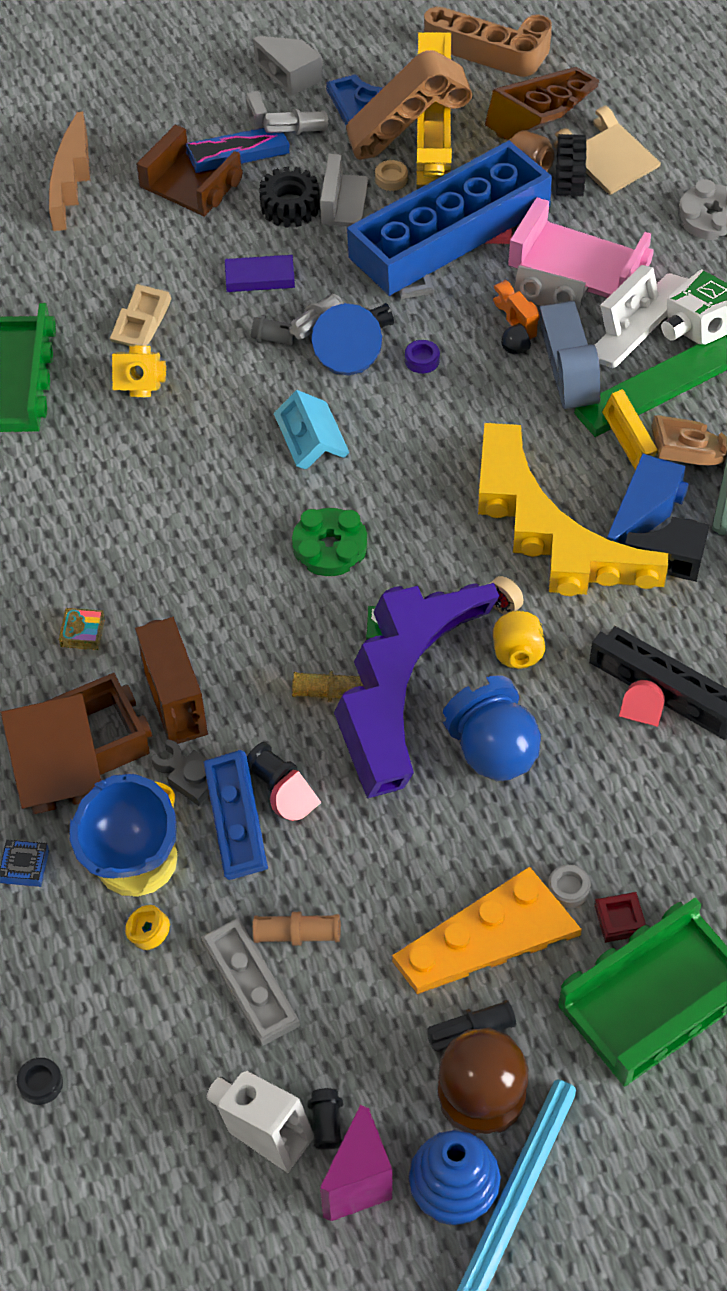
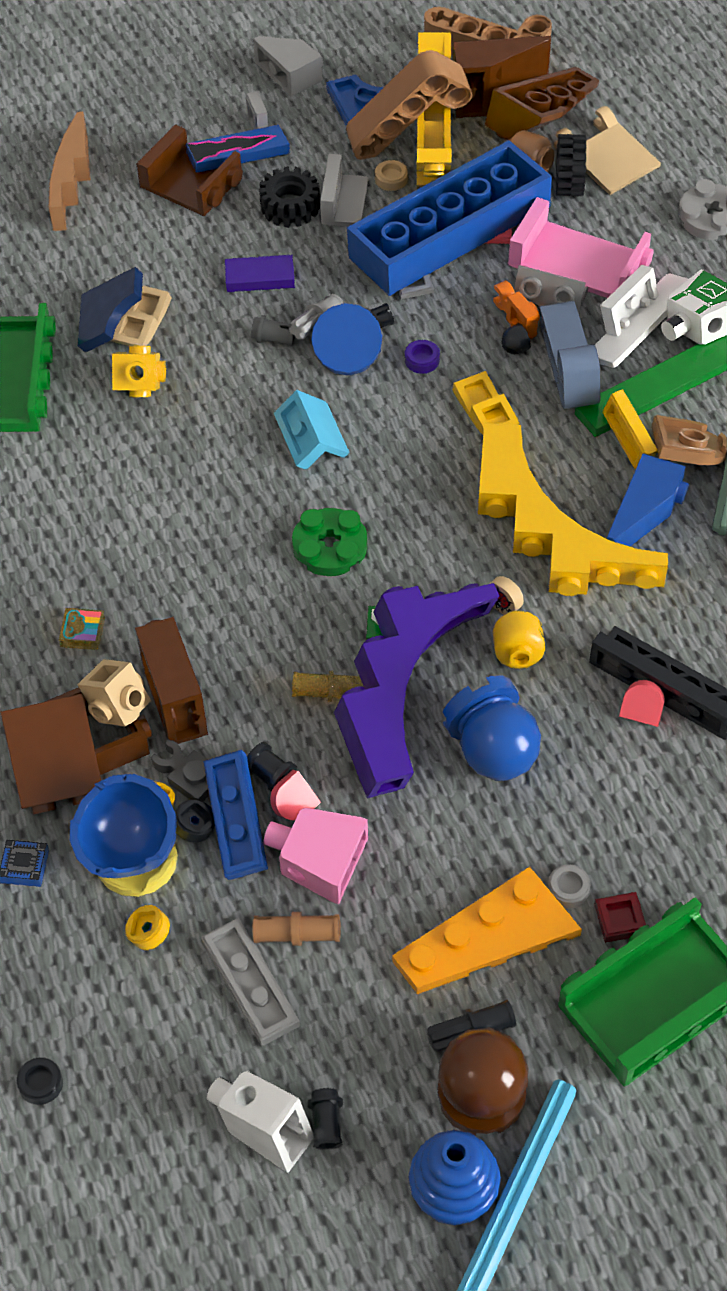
(105, 306): none -> dark blue tile
(114, 693): none -> tan brick
(194, 821): none -> black tile
(295, 122): light grey axle -> none
(319, 850): none -> bright pink torso
(359, 1171): magenta slope -> none
(483, 402): none -> yellow slope
(498, 64): none -> reddish brown slope
(683, 542): black arch -> none

